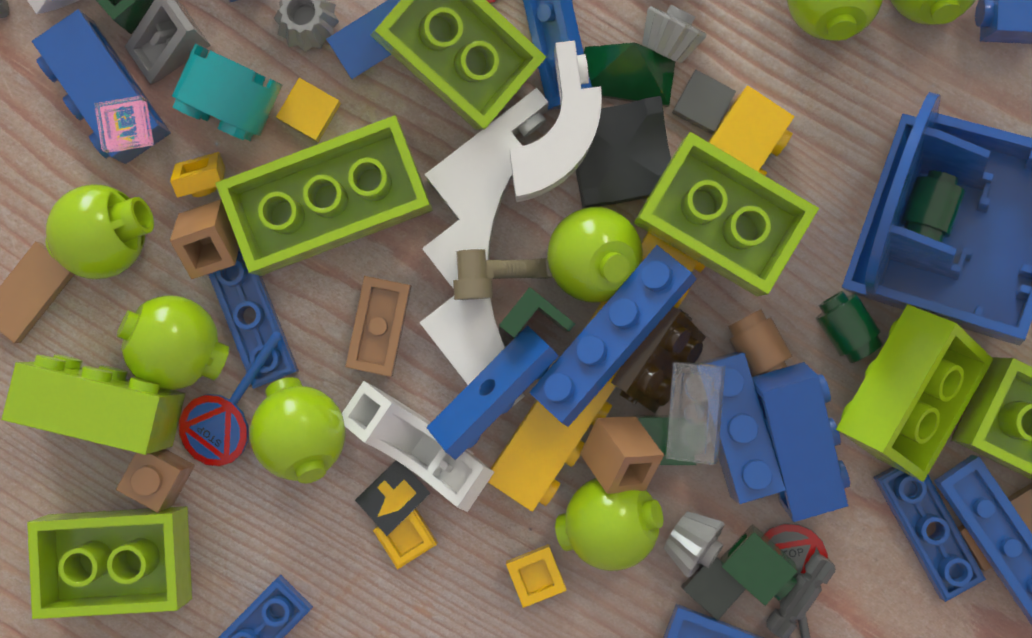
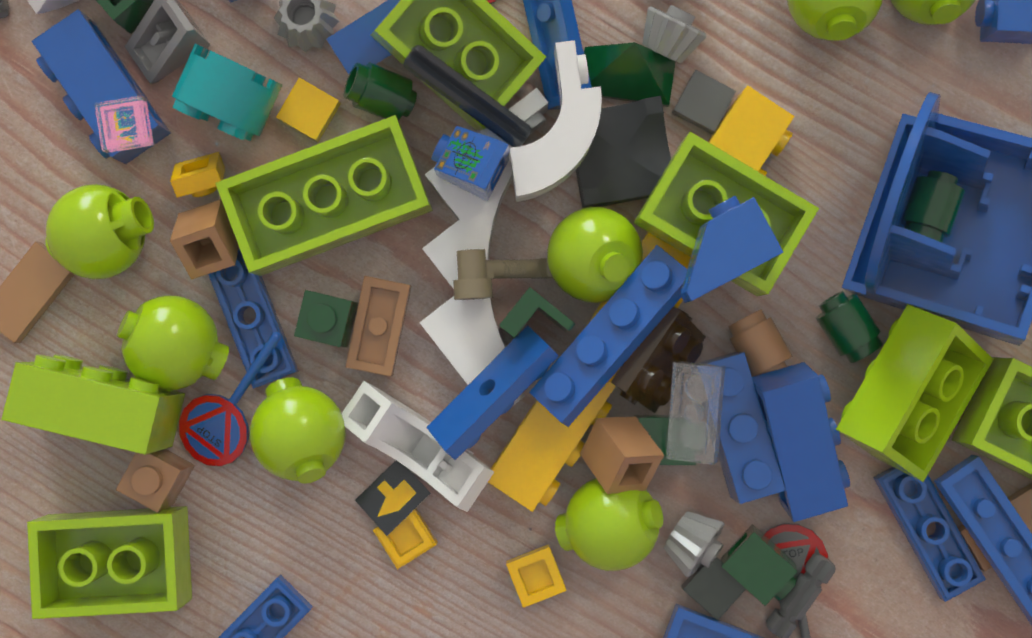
(326, 319): none -> dark green brick
(380, 91): none -> dark green brick
(467, 96): none -> black axle
(471, 161): none -> blue slope
(728, 247): none -> blue slope

